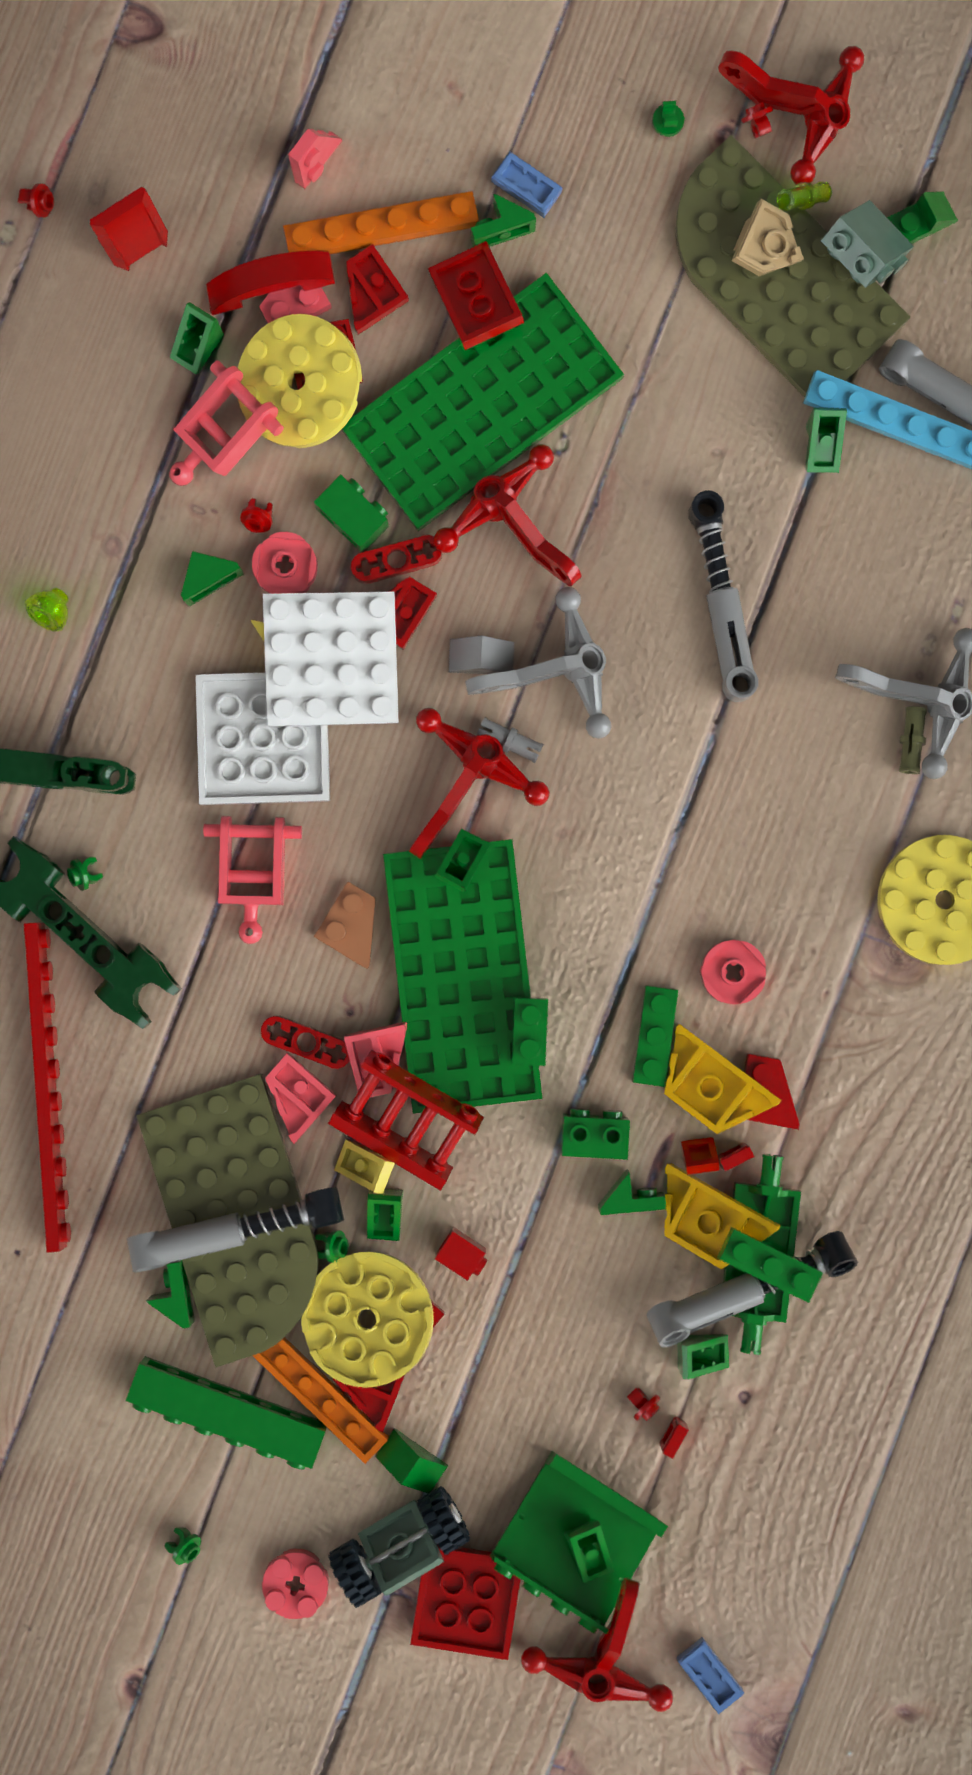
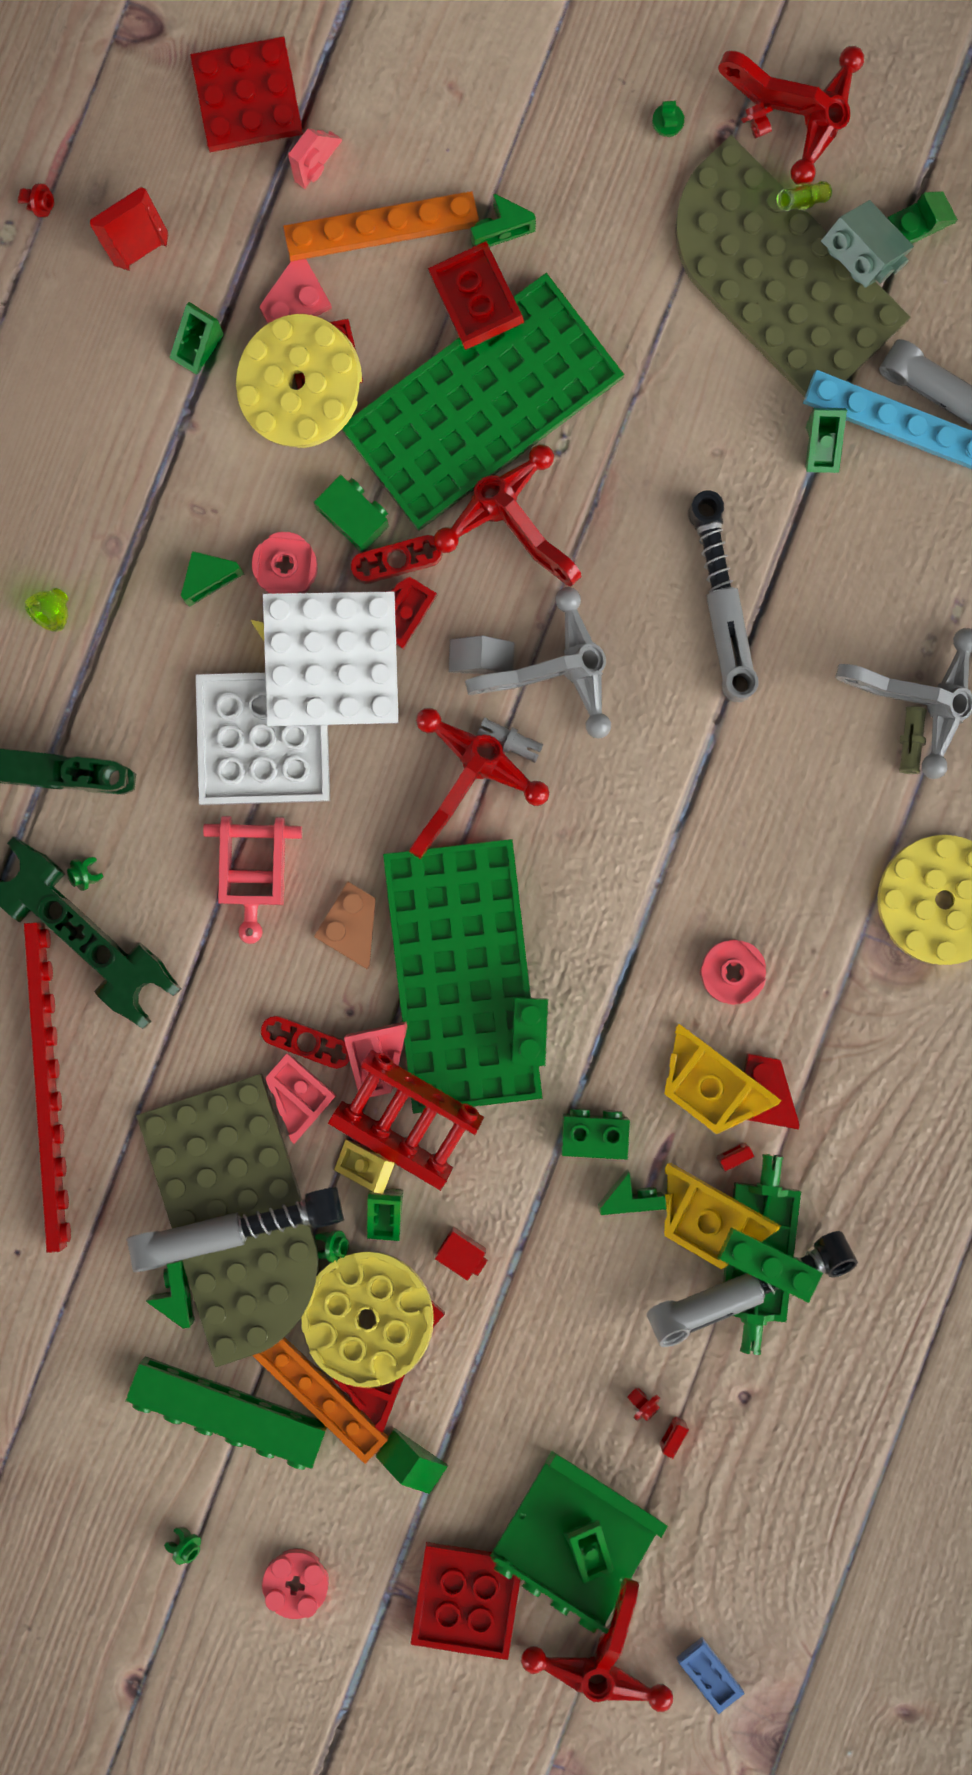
(200, 416): coral piece -> none
(246, 94): none -> red plate
(255, 518): red plate -> none
(269, 275): red slope -> none
(372, 289): red wing -> none
(399, 1547): plate -> none
(462, 860): green slope -> none
(526, 184): medium blue plate -> none
(655, 1036): green plate -> none
(700, 1155): red plate -> none
(702, 1355): green slope -> none
(767, 241): tan plate -> none

